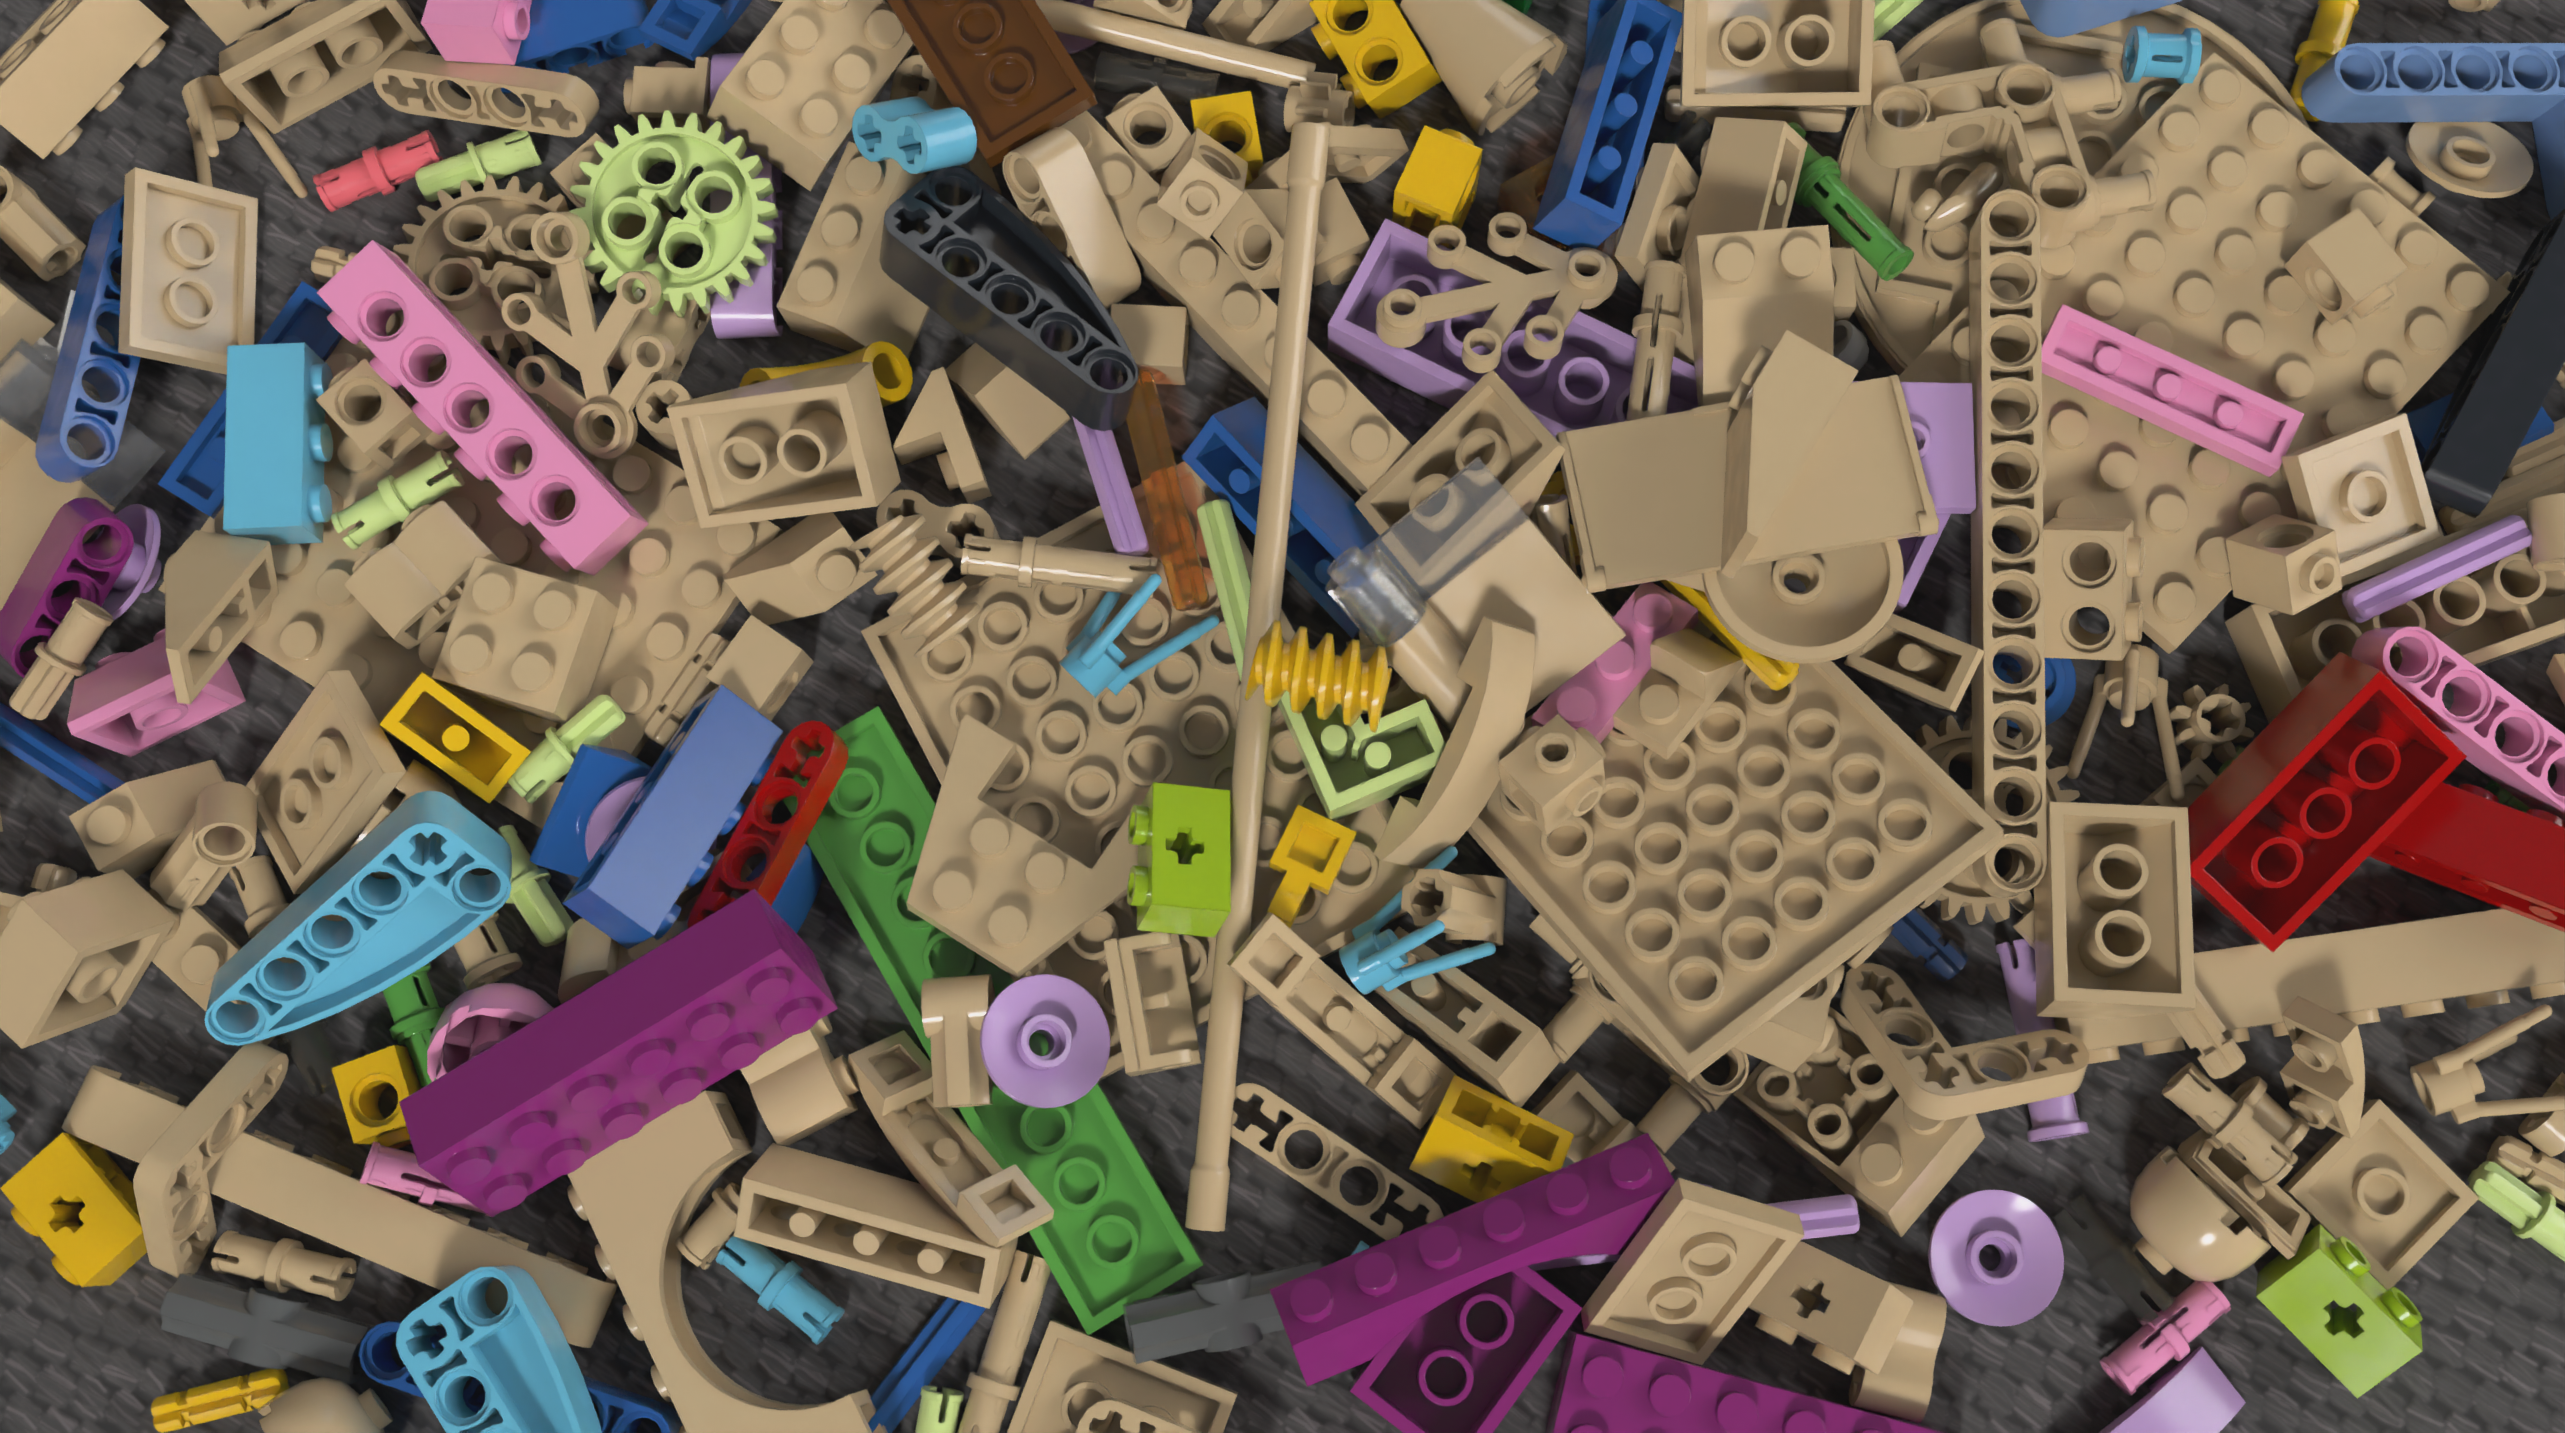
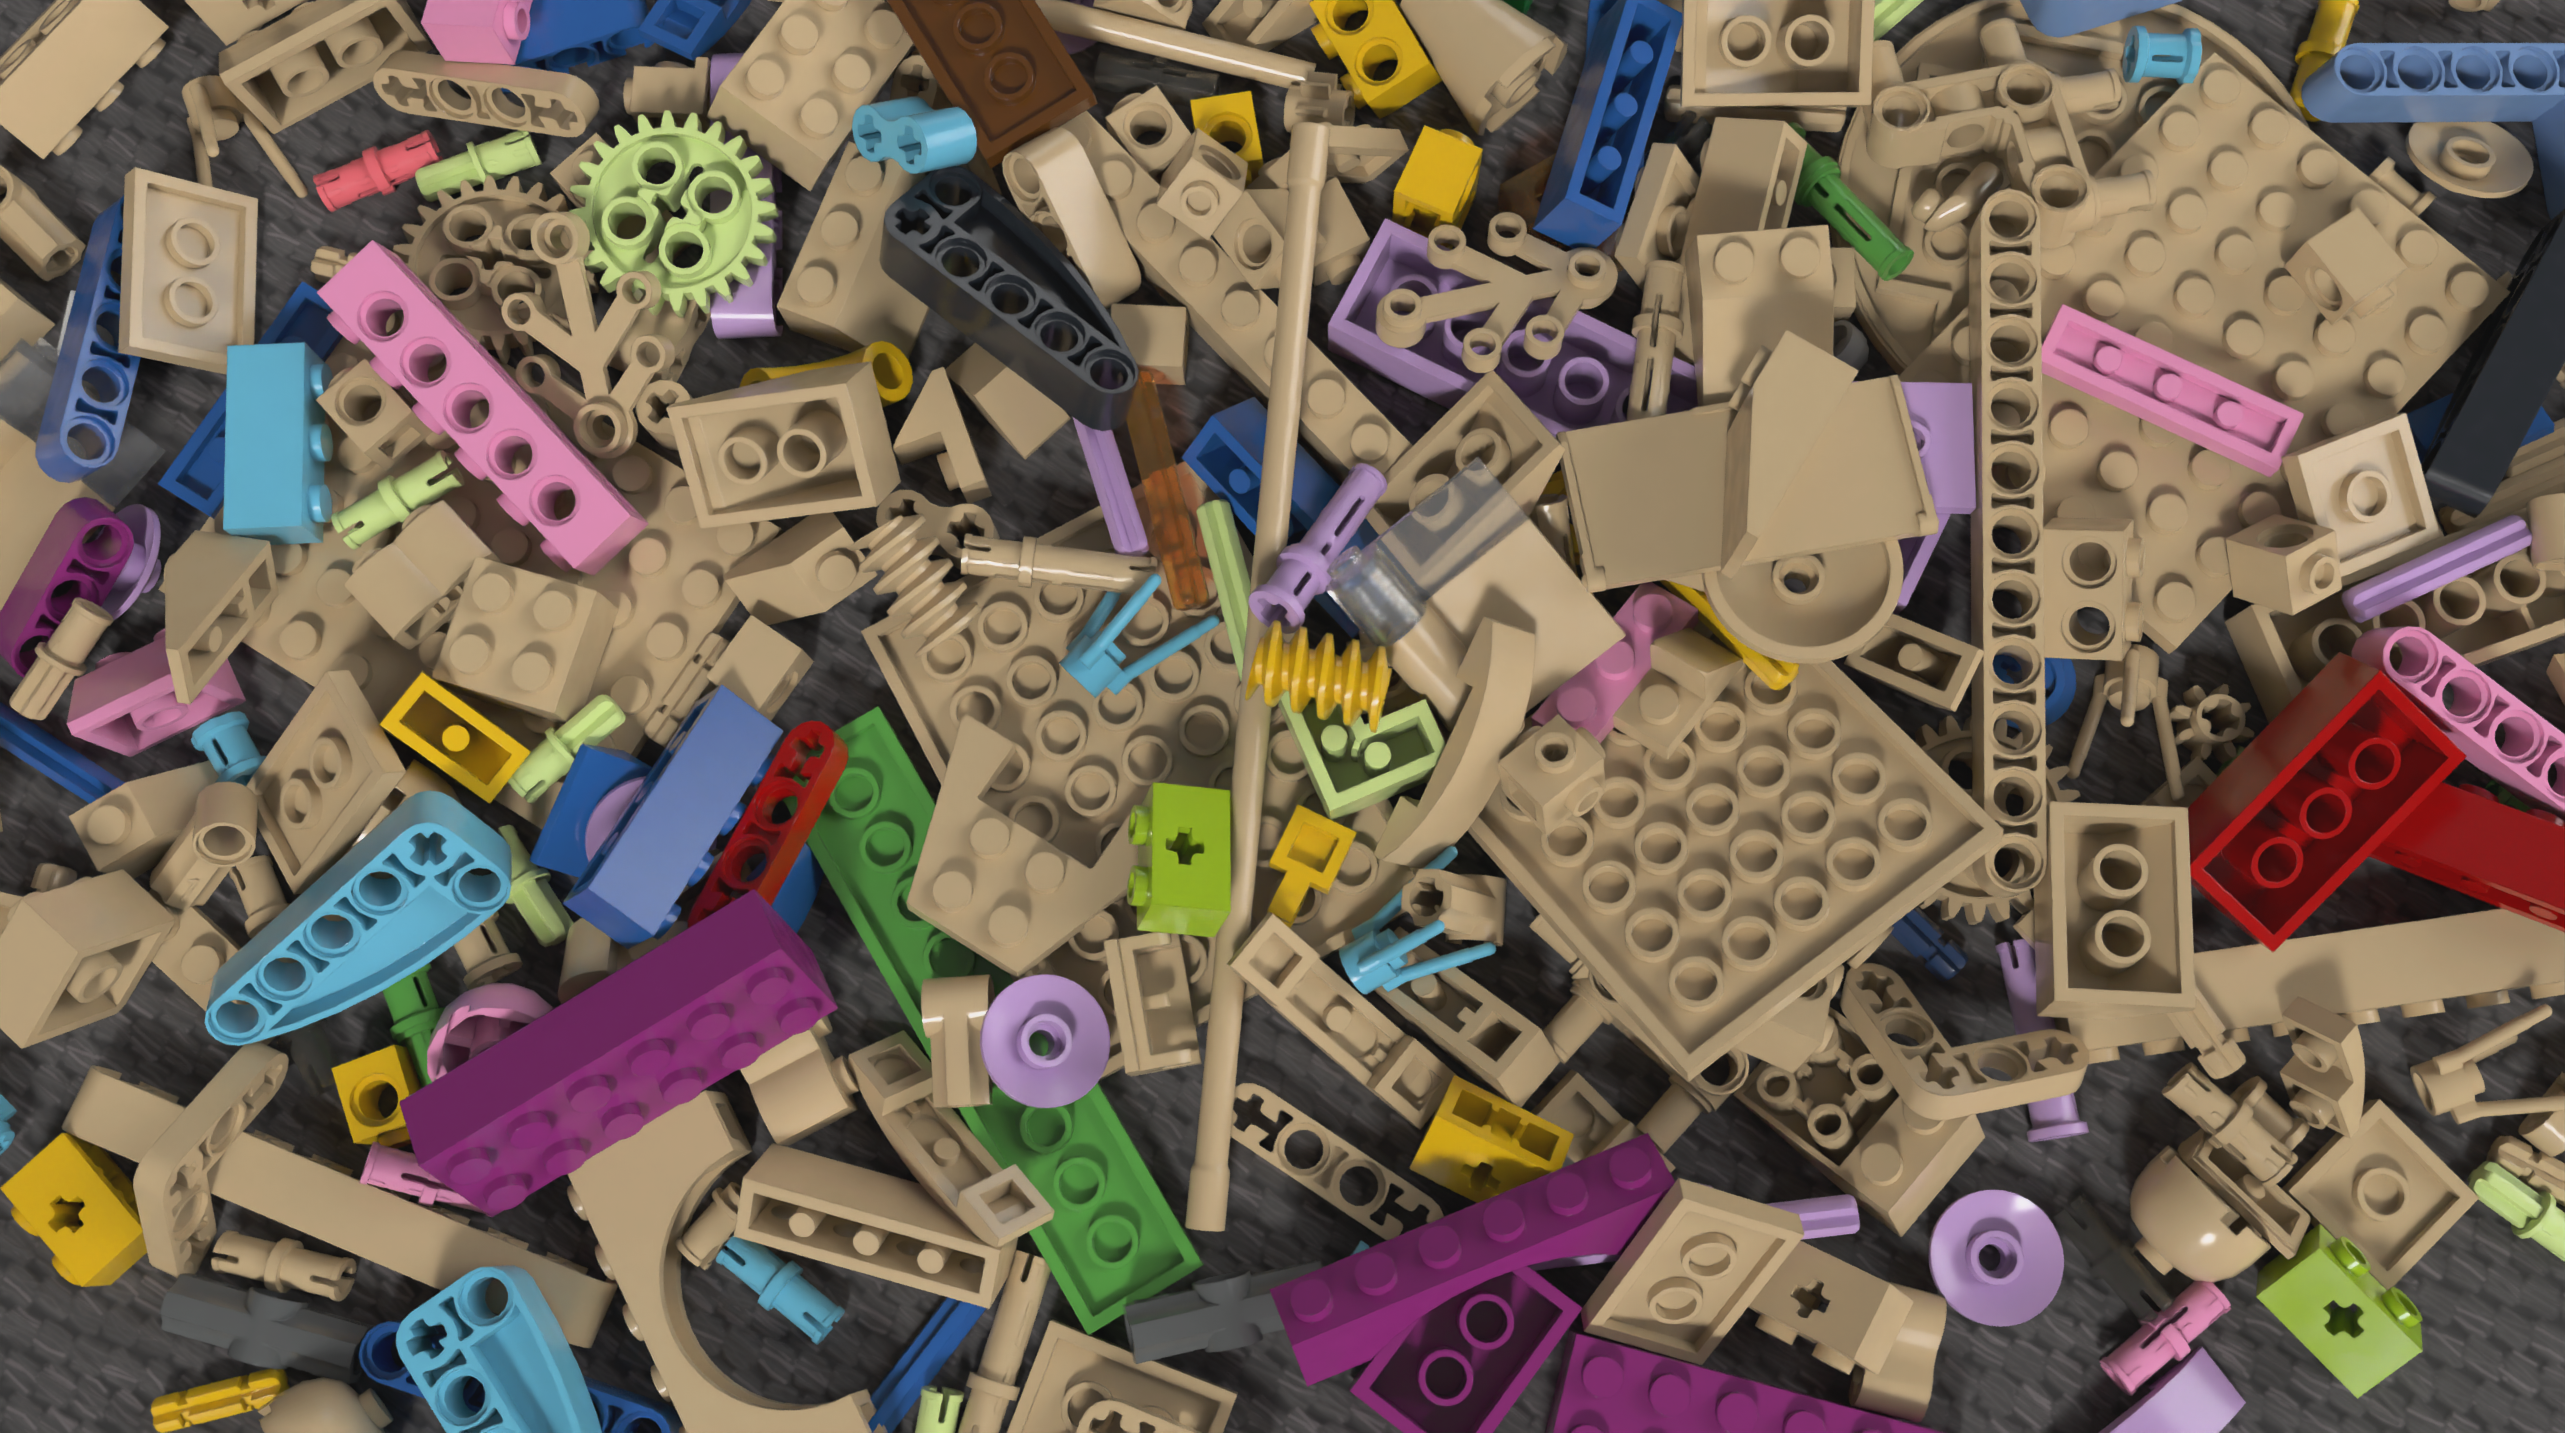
(229, 747): none -> medium azure bush
(1304, 565): none -> lavender pin

